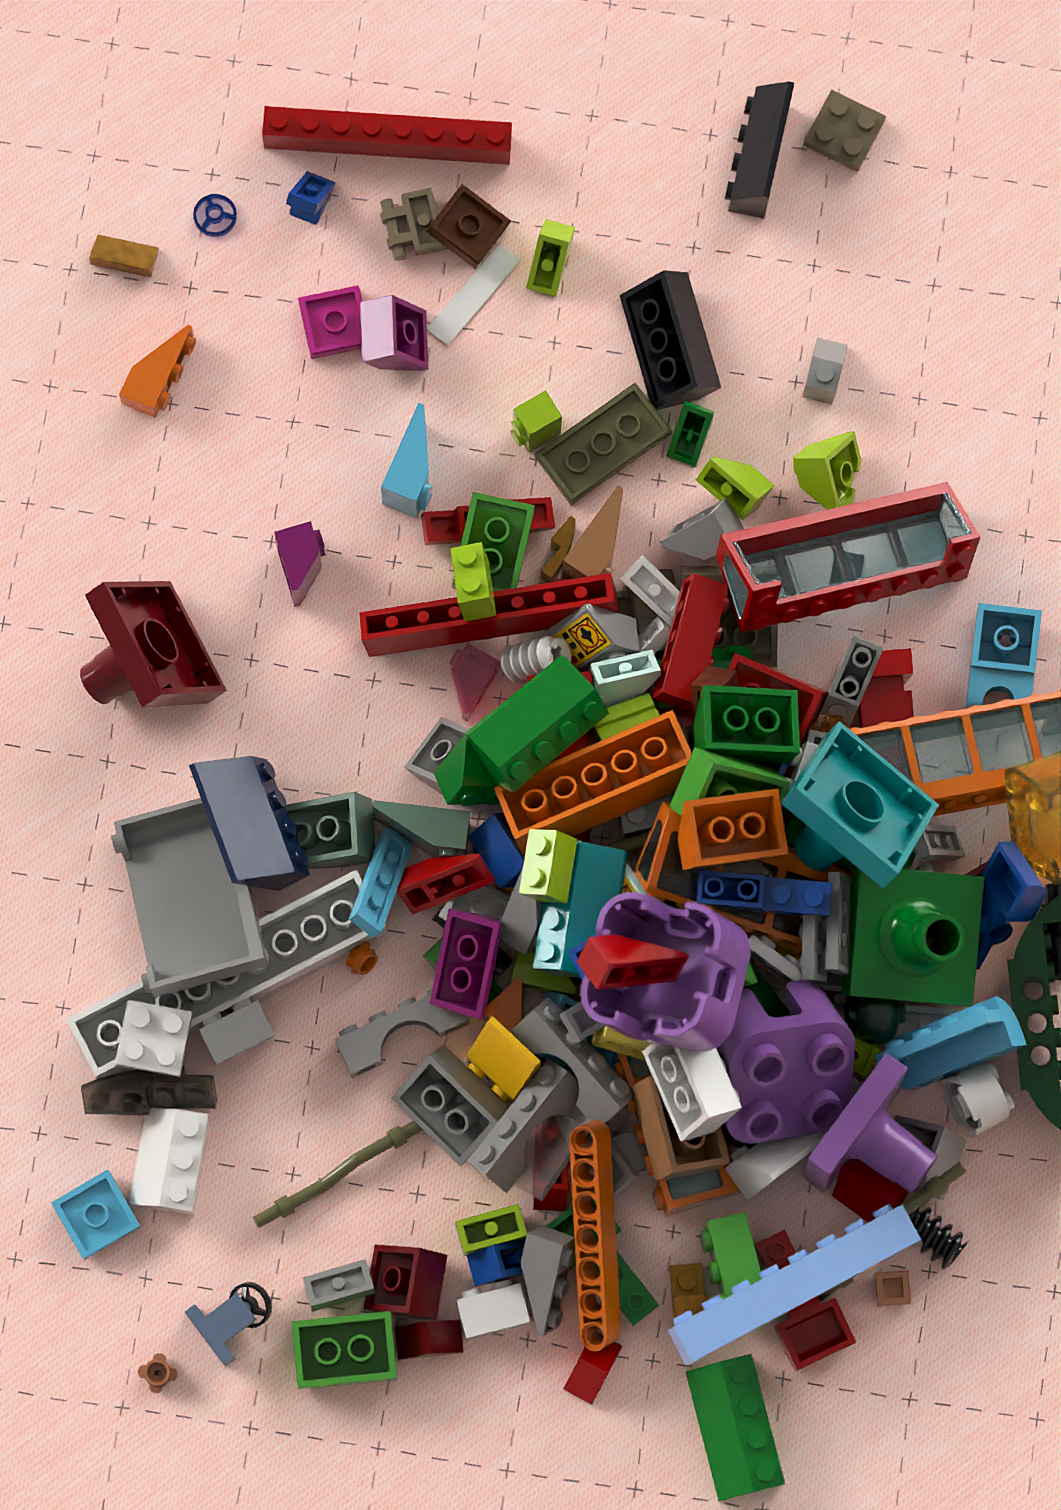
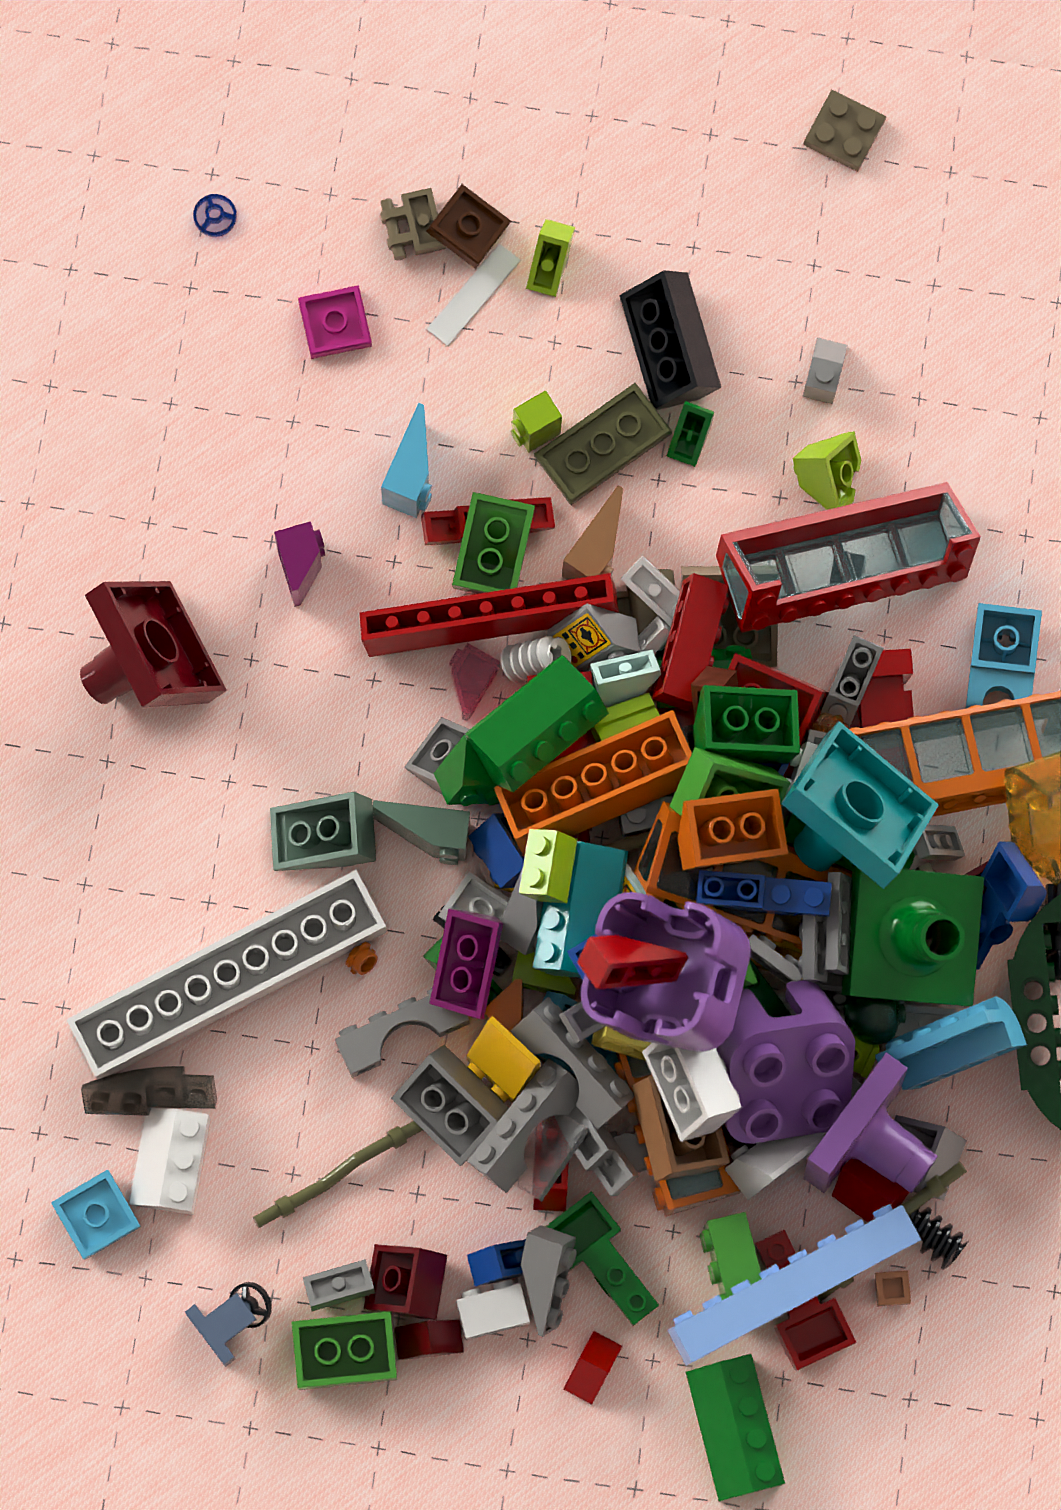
(123, 255): pearl gold slope -> none
(148, 1372): nougat plate -> none
(151, 377): orange slope -> none
(153, 1038): white plate -> none
(186, 906): light grey windscreen -> none
(236, 1031): light grey slope -> none
(250, 822): slope -> none
(309, 197): blue slope -> none
(381, 882): medium azure plate -> none
(387, 135): red brick -> none
(393, 334): magenta slope -> none
(442, 880): red slope -> none
(473, 581): lime brick -> none
(491, 1229): lime brick -> none
(561, 544): pearl gold slope -> none
(586, 1246): orange beam -> none
(687, 1288): pearl gold slope -> none
(702, 532): light grey slope -> none
(737, 482): lime slope -> none
(760, 149): black slope -> none
(977, 1098): white brick -> none

